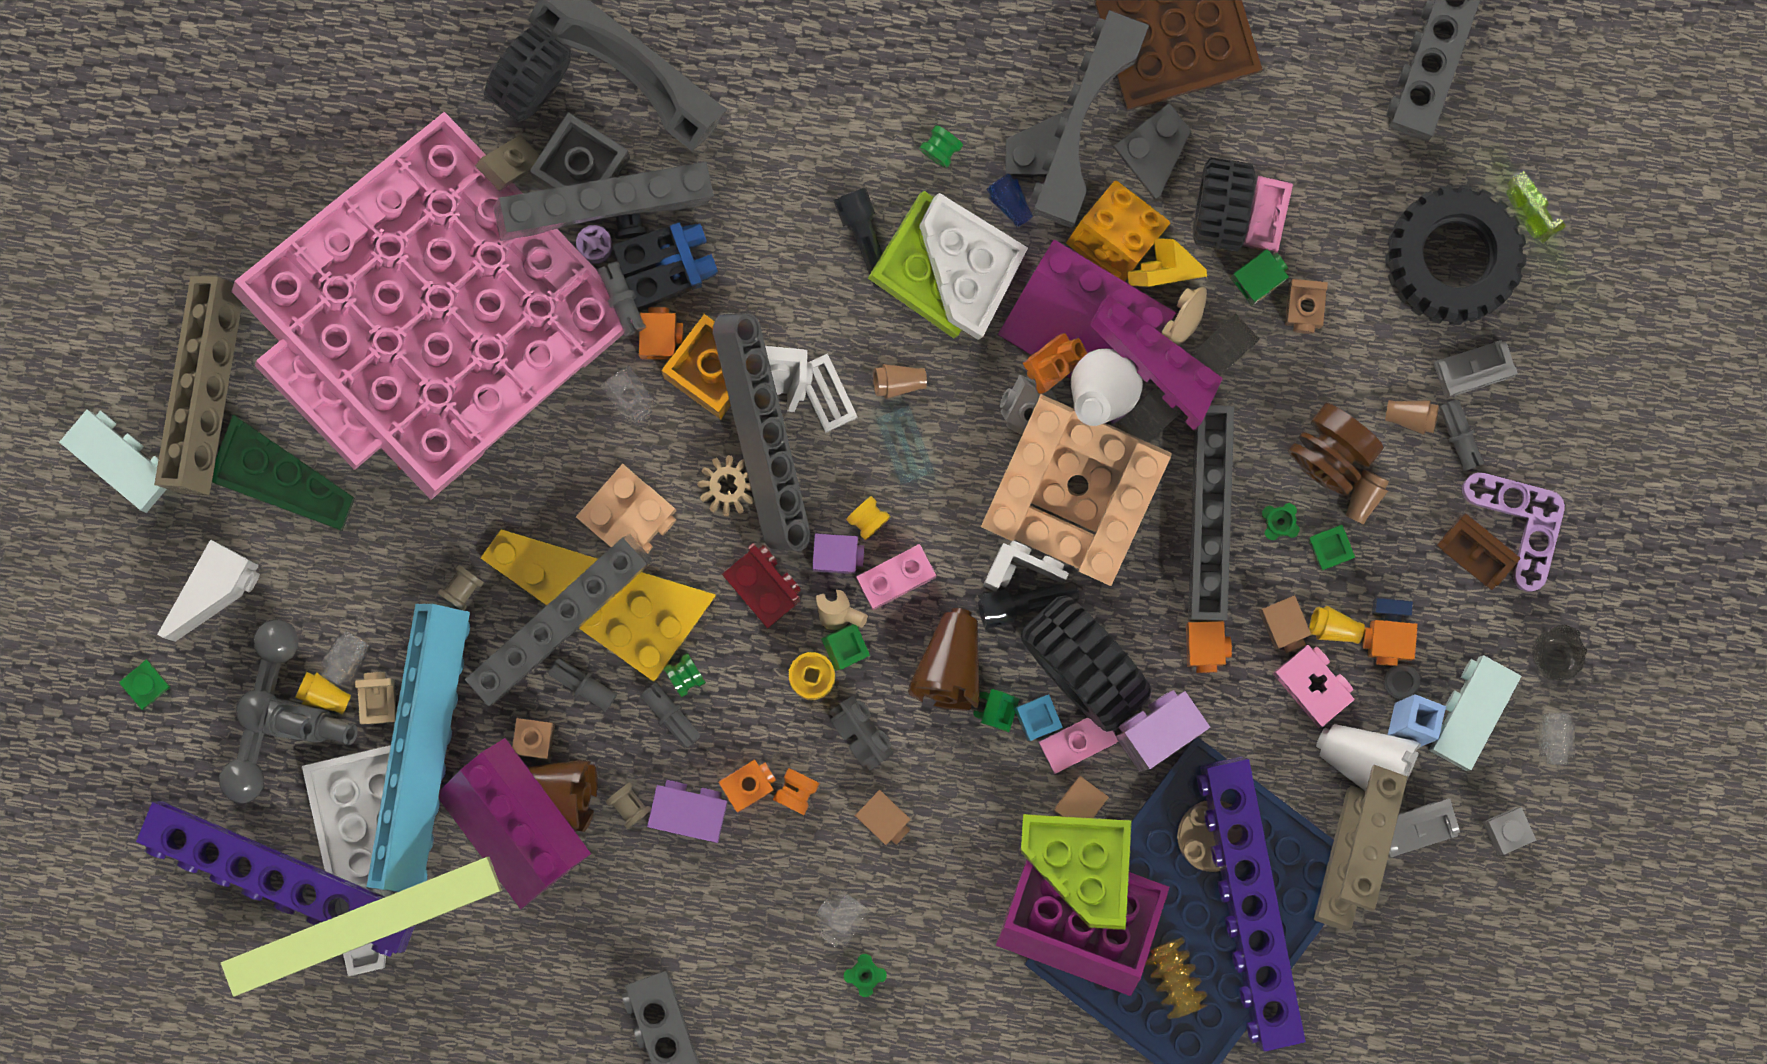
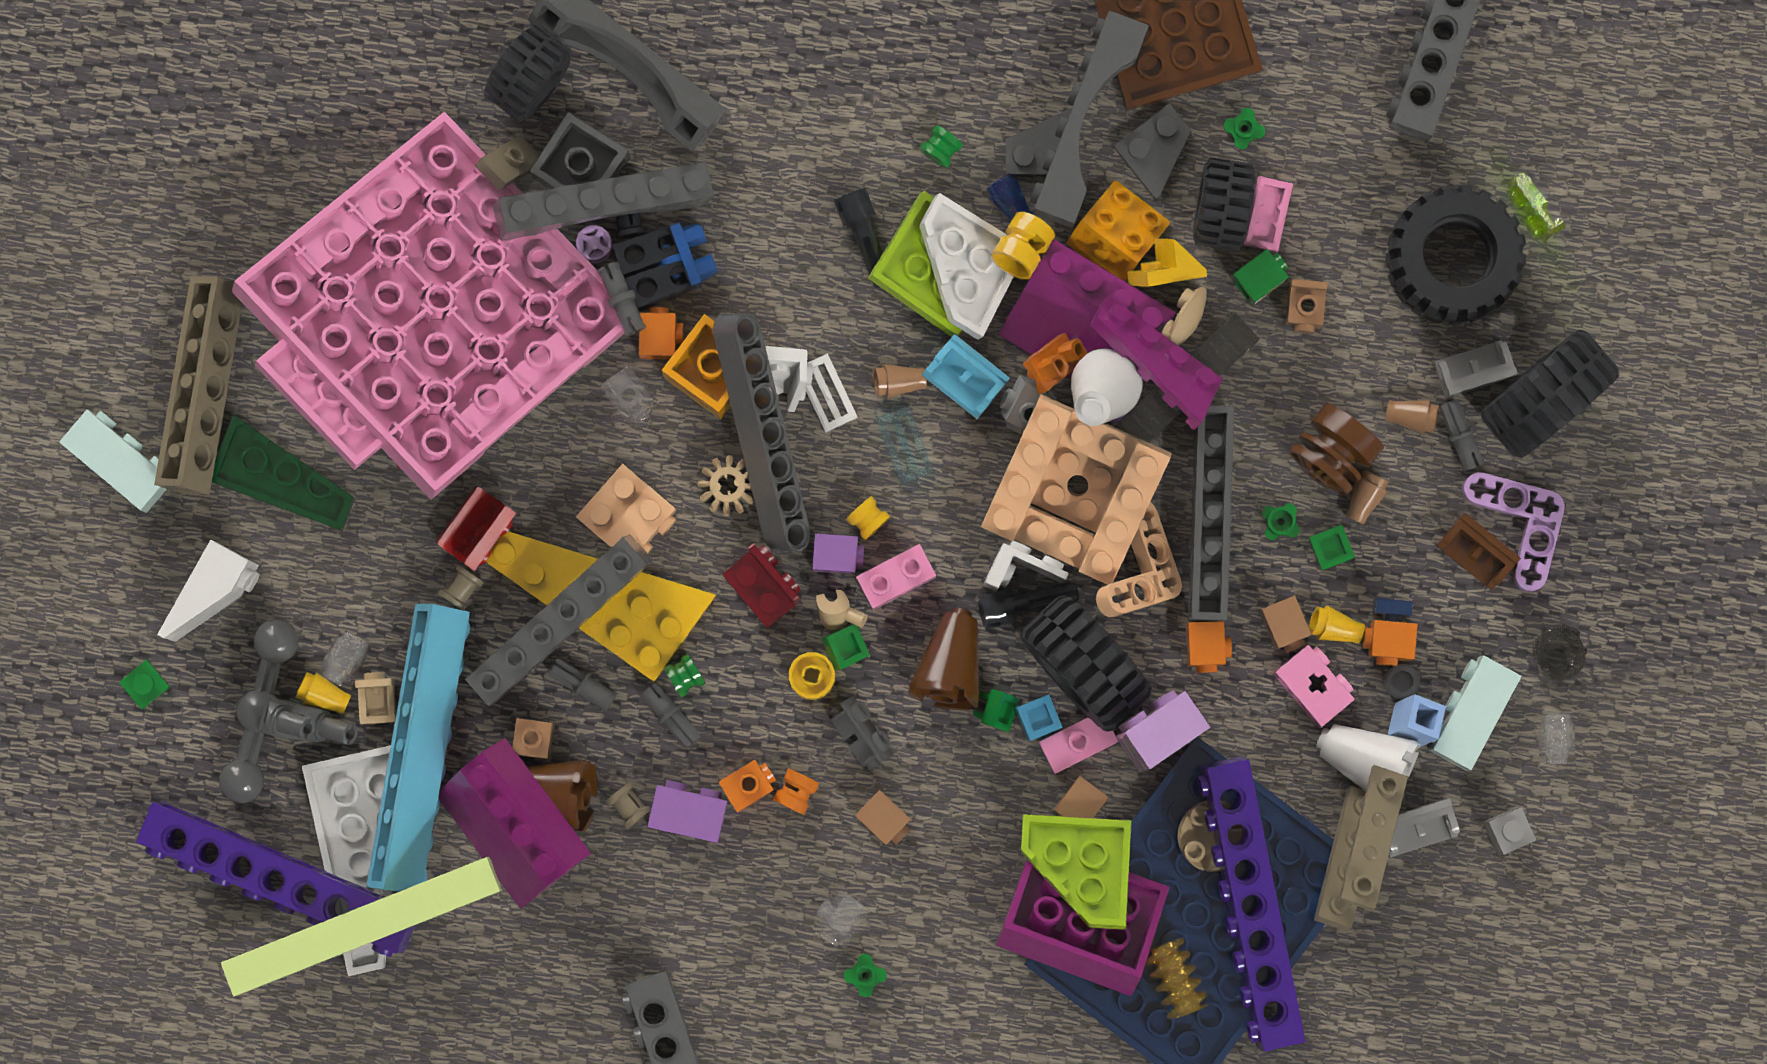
(476, 528): none -> red bracket
(965, 376): none -> medium azure hinge
(1021, 248): none -> yellow wheel
(1150, 579): none -> light nougat beam
(1241, 138): none -> green plate
(1550, 394): none -> black tyre

